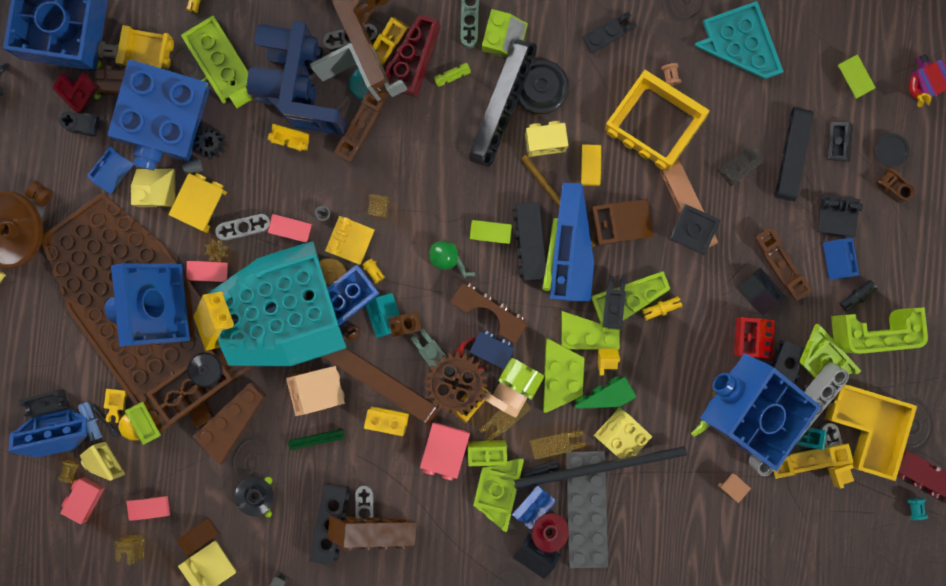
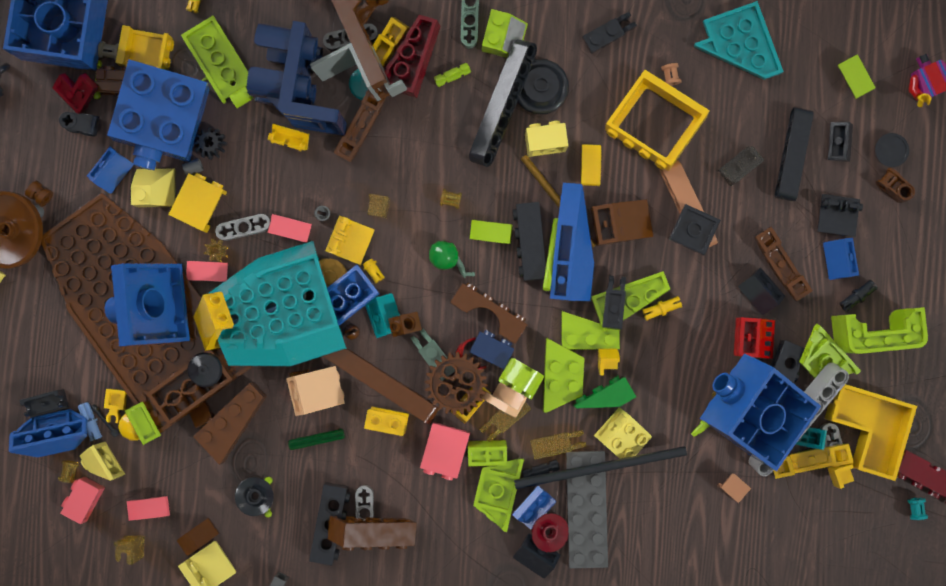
(456, 203): none -> clear yellow bush

